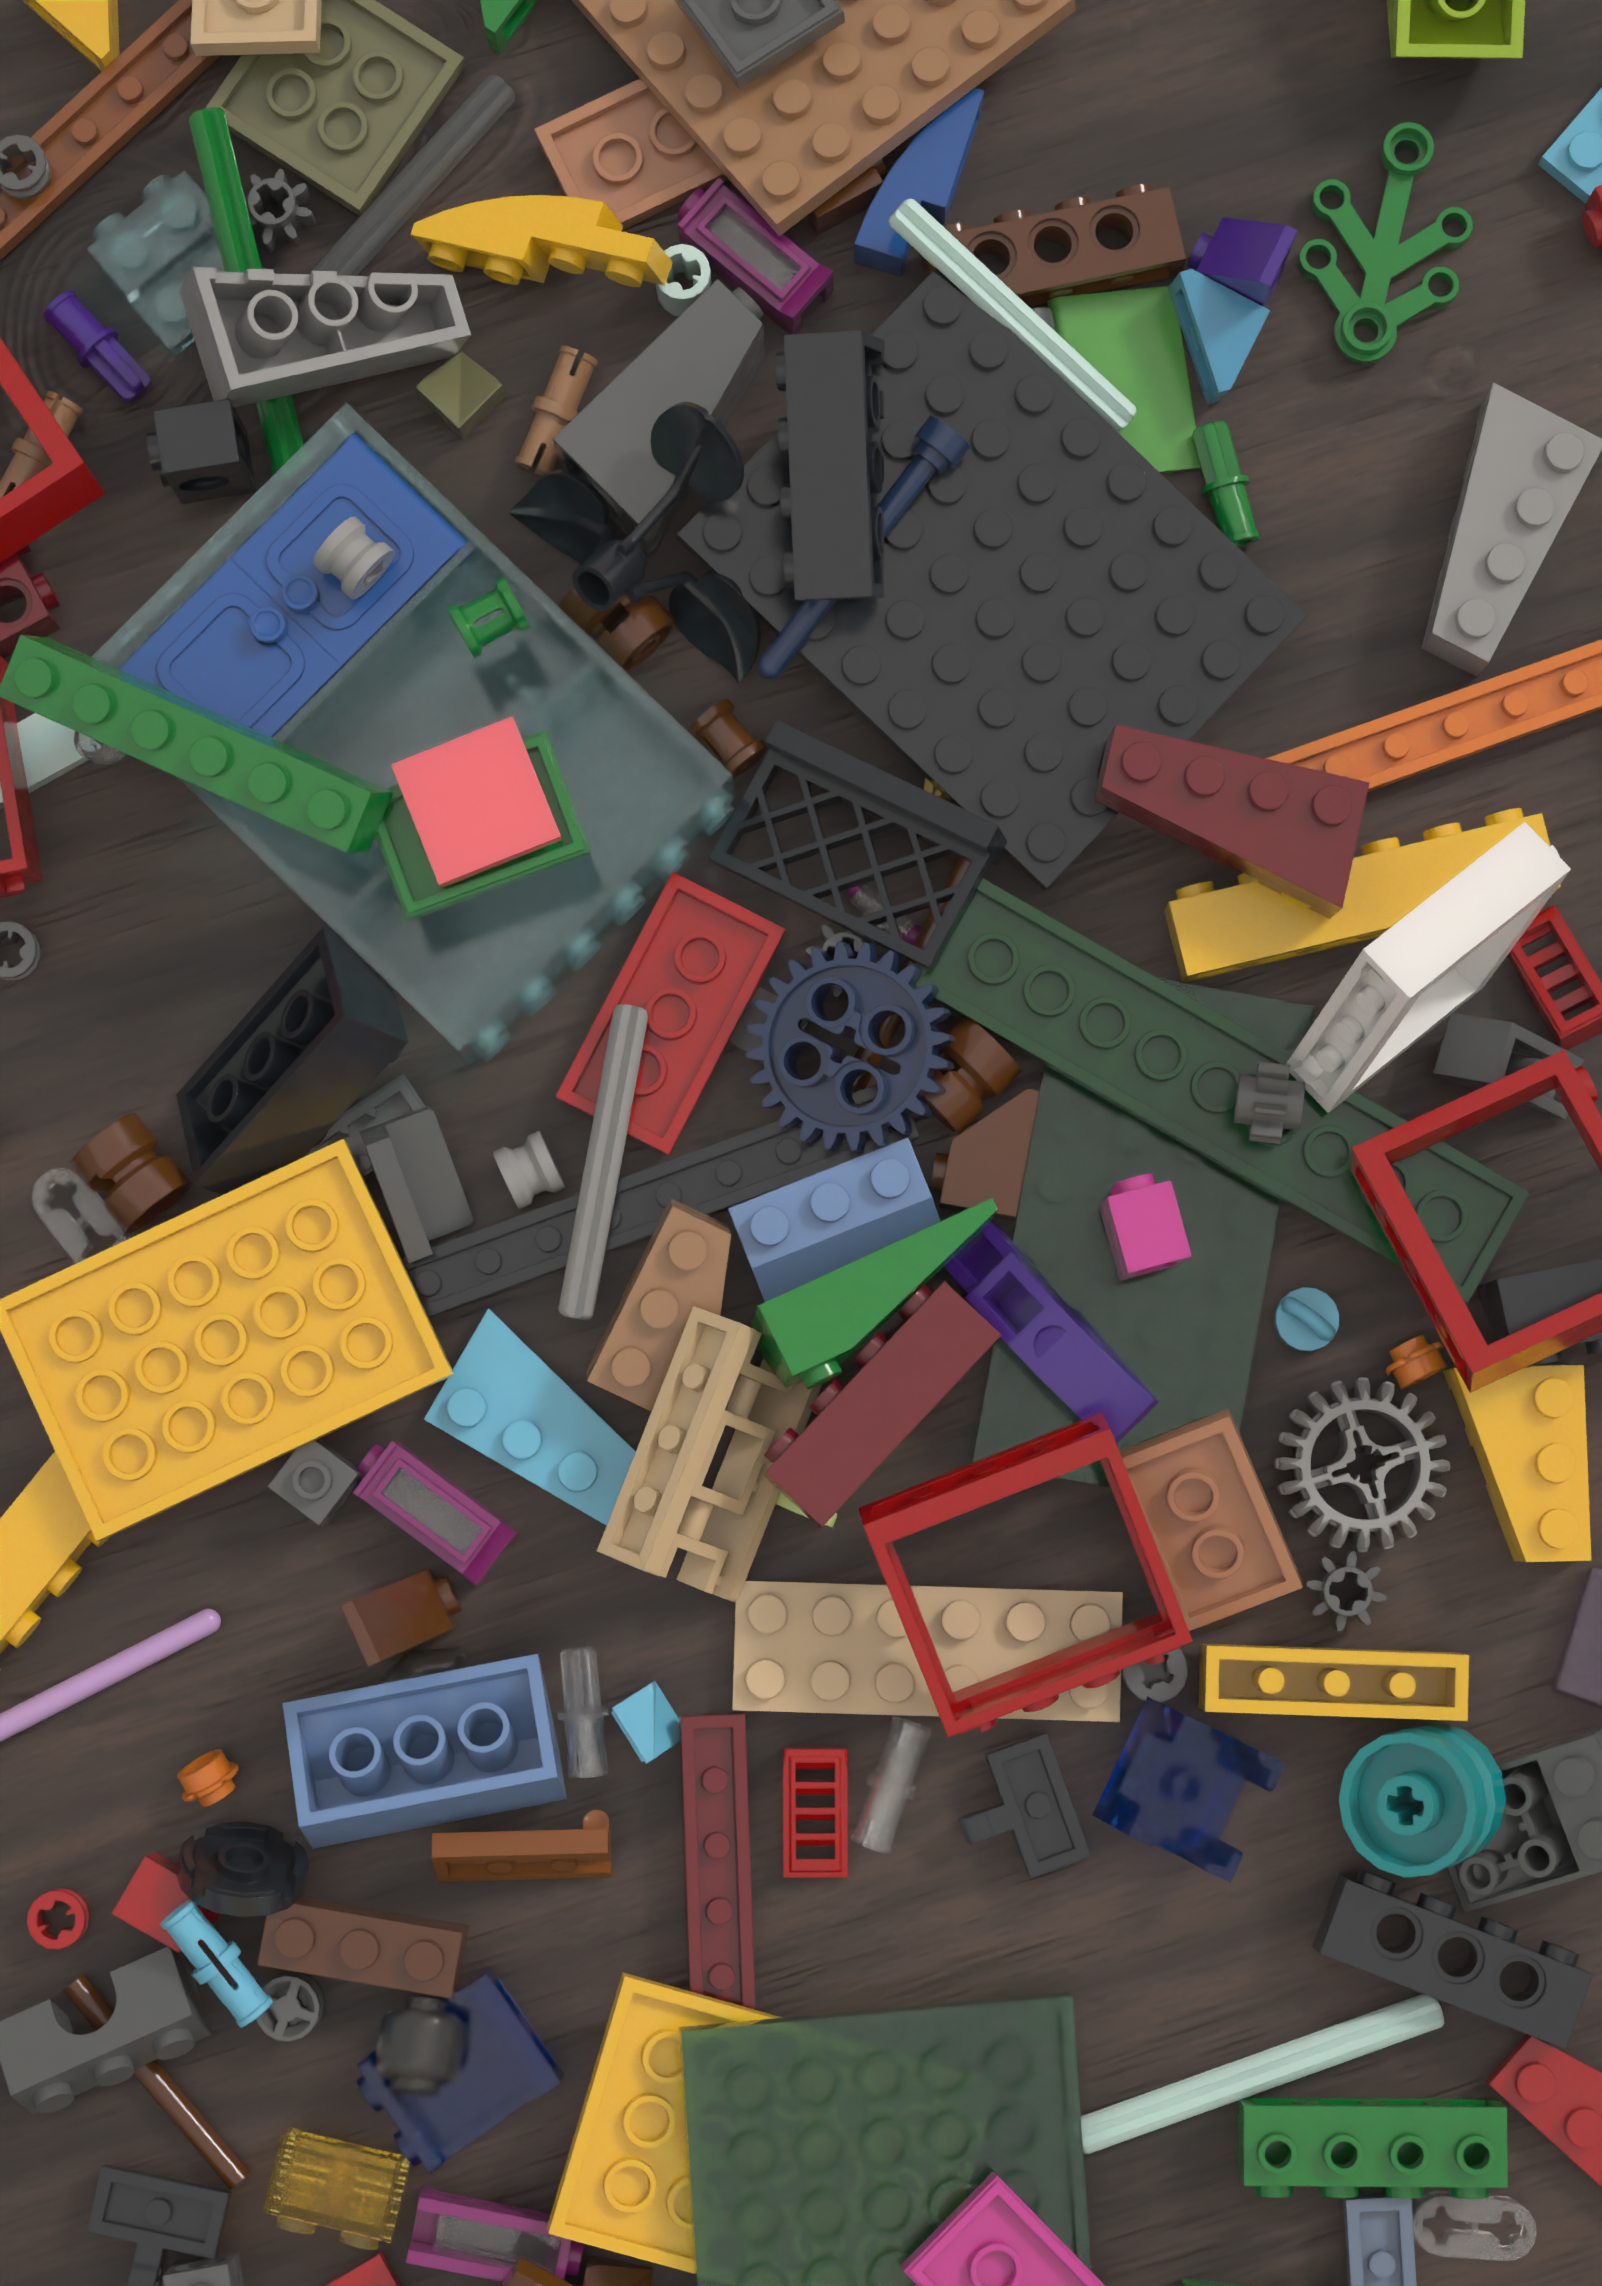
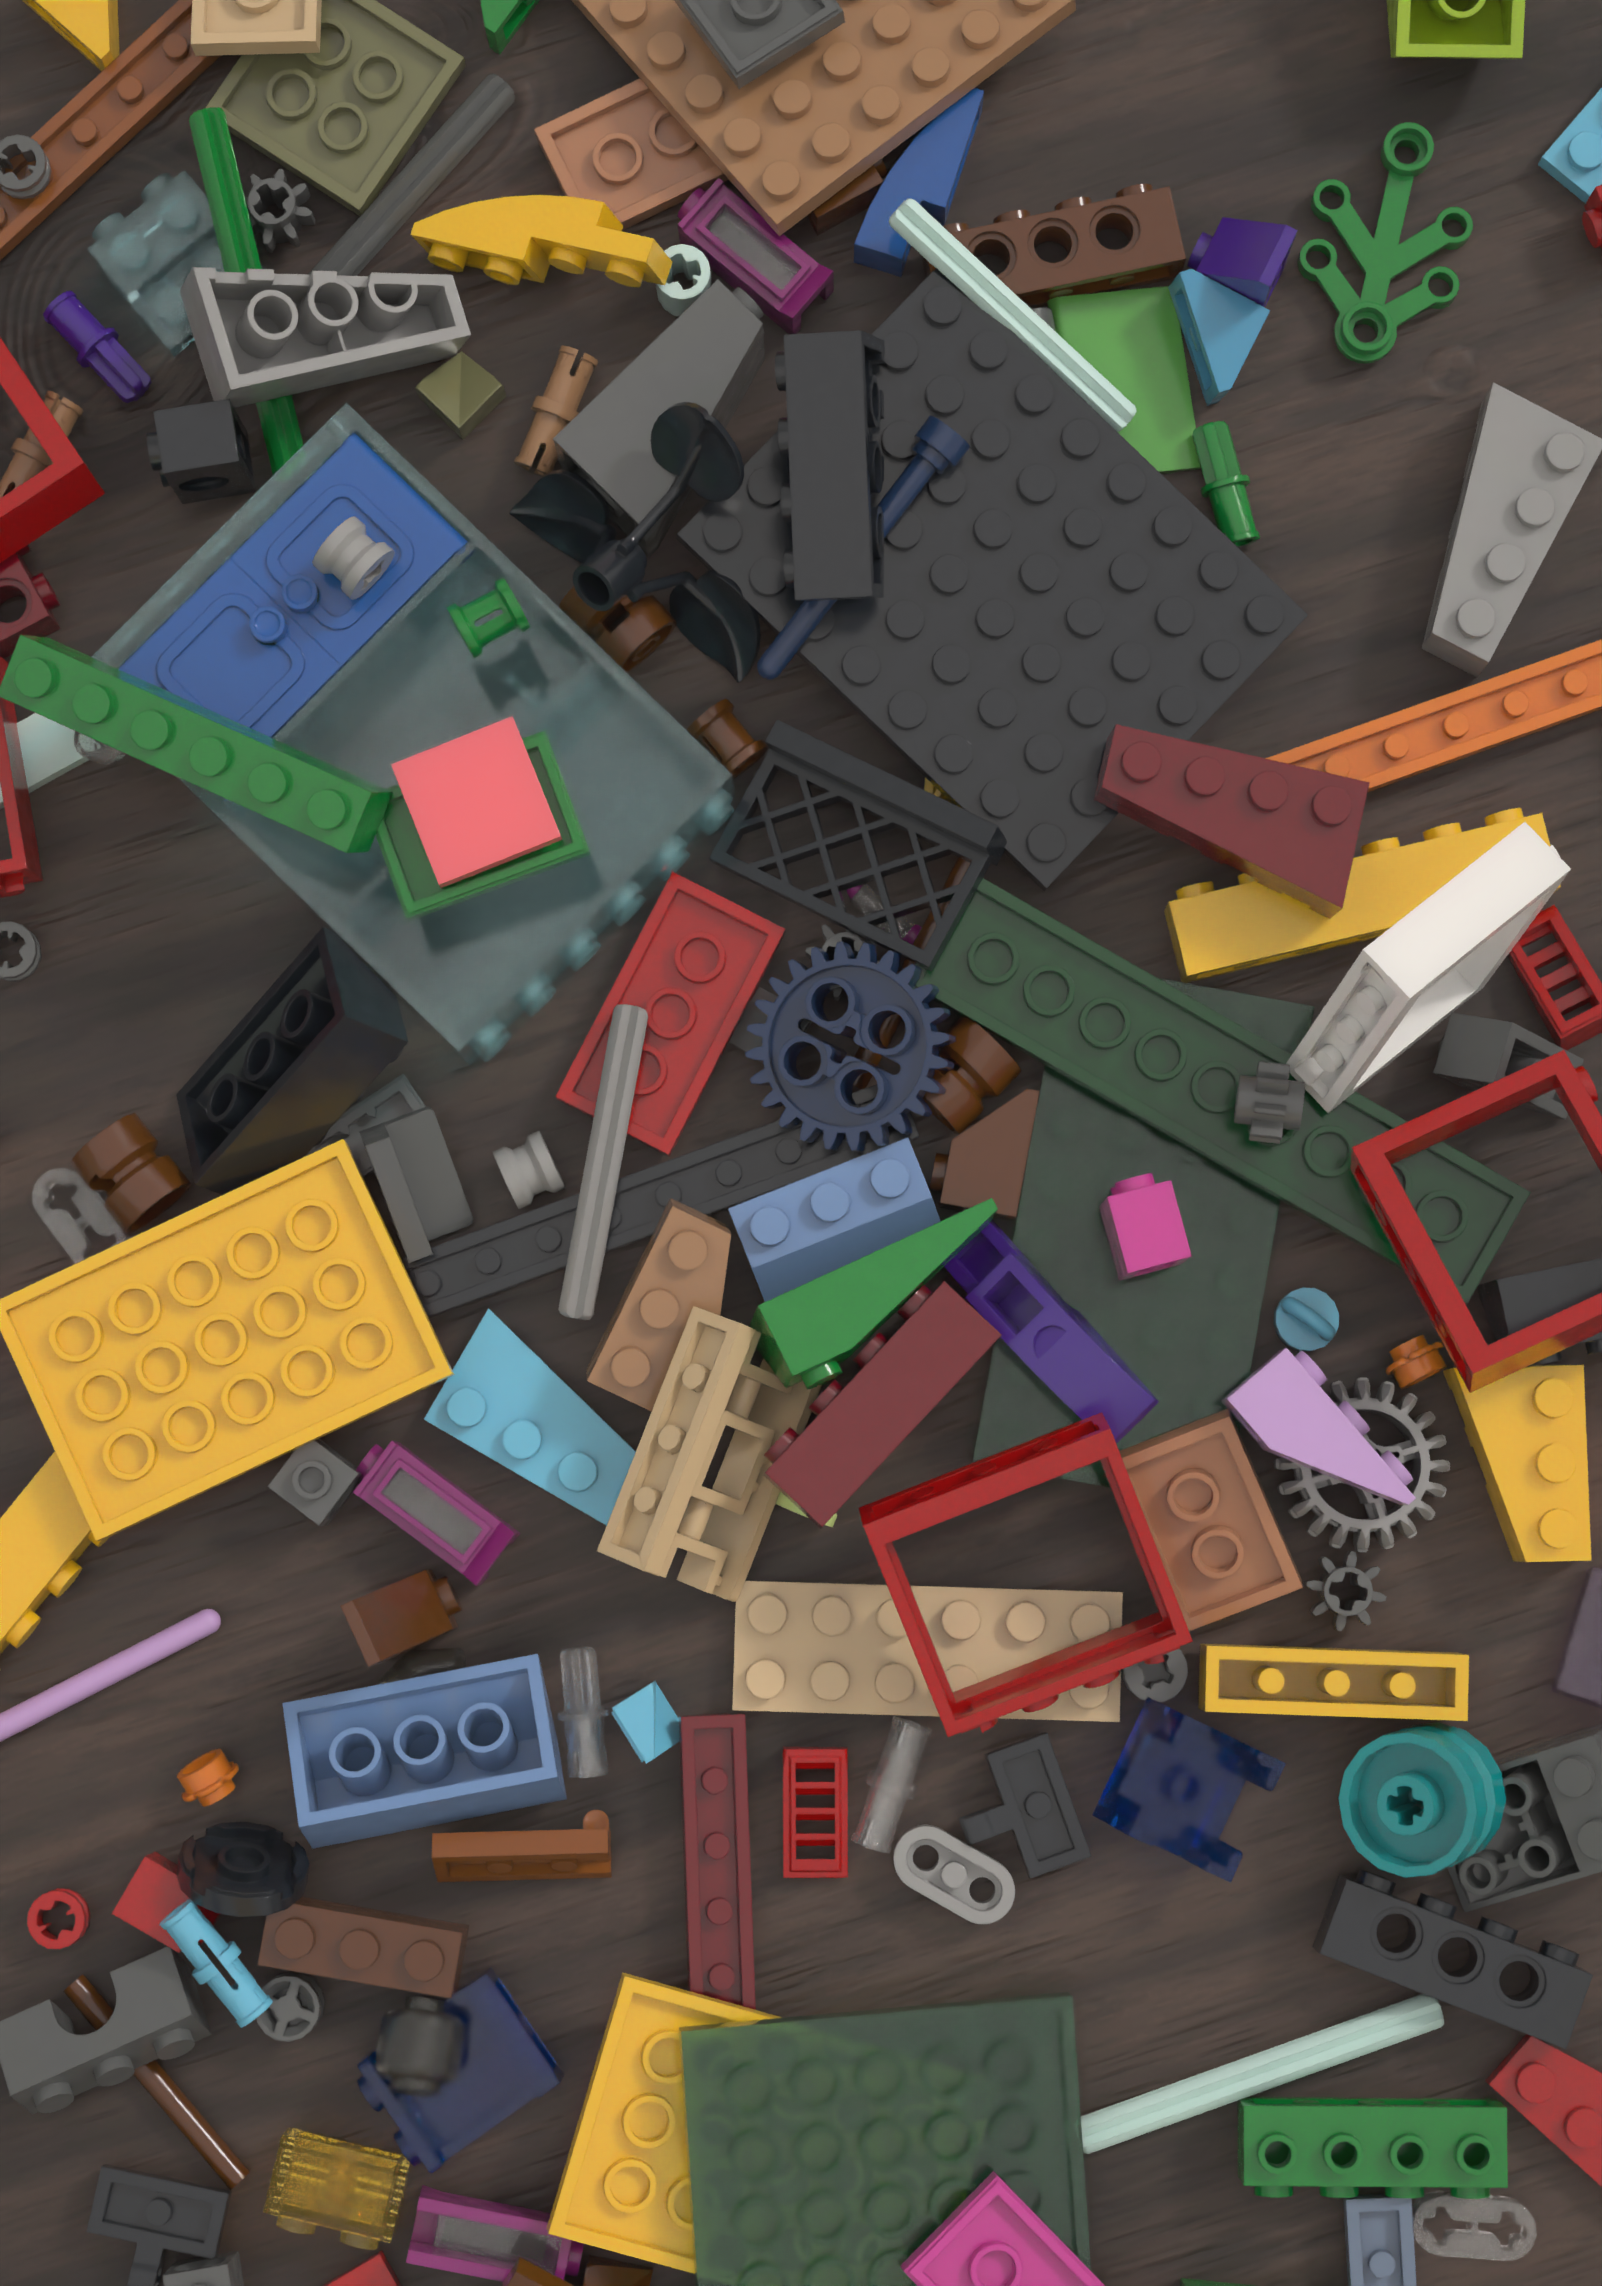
(953, 1873): none -> light grey plate
(1299, 1422): none -> lavender slope

